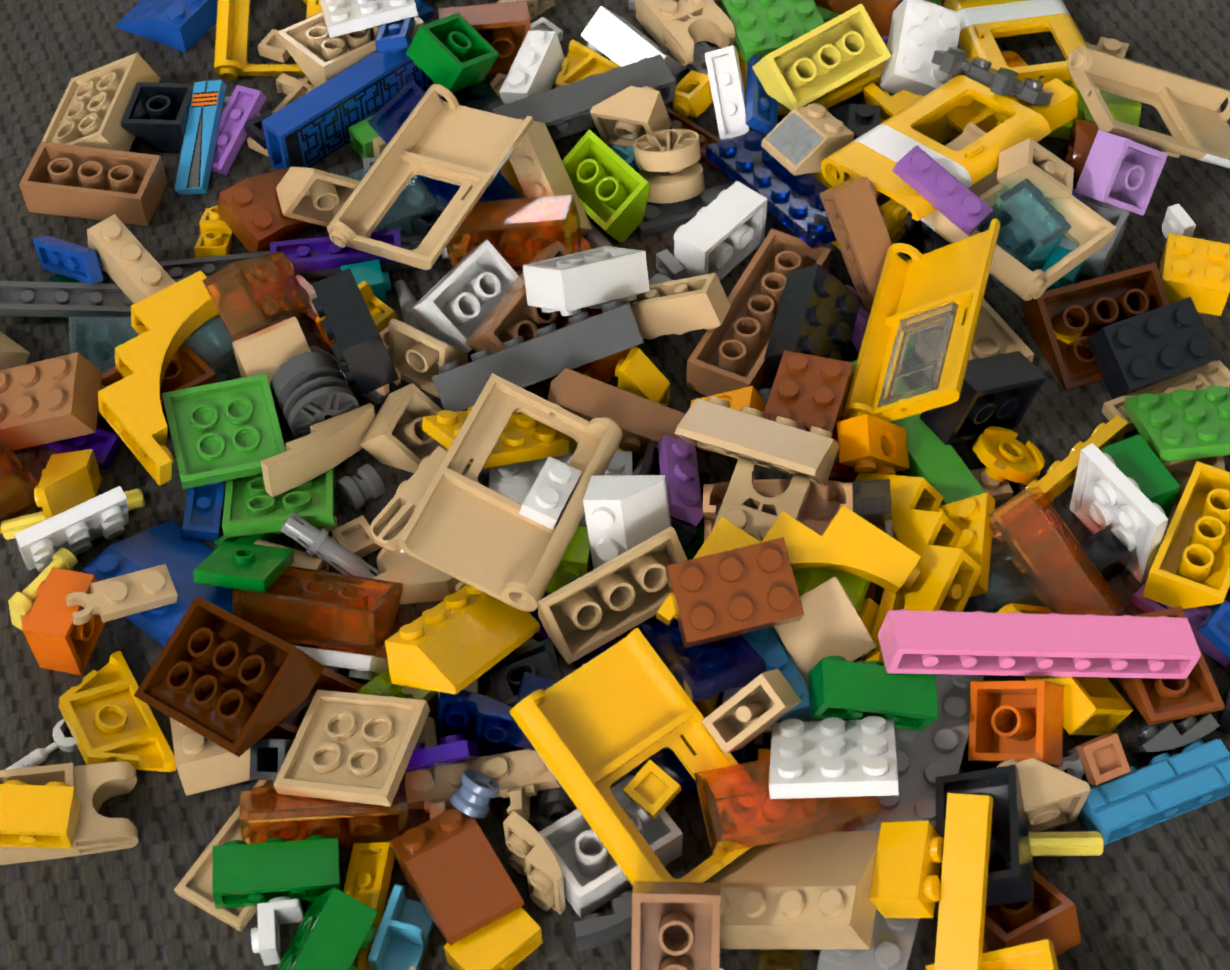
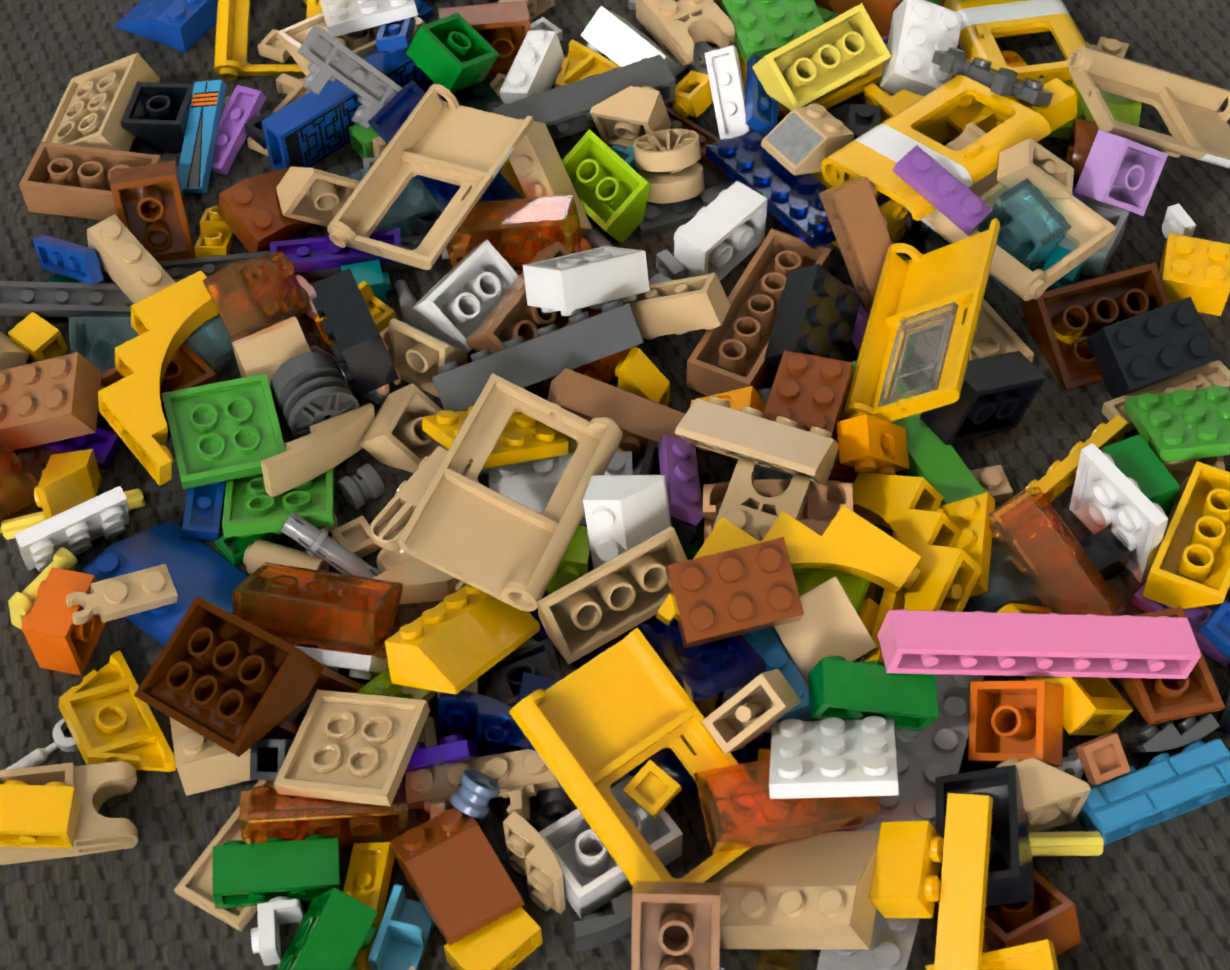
(38, 338): none -> yellow brick
(154, 209): none -> dark orange slope
(243, 566): green plate -> none
(334, 61): none -> light grey hinge
(550, 492): white plate -> none
(874, 503): clear smoke brick -> none
(1007, 456): yellow plate -> none

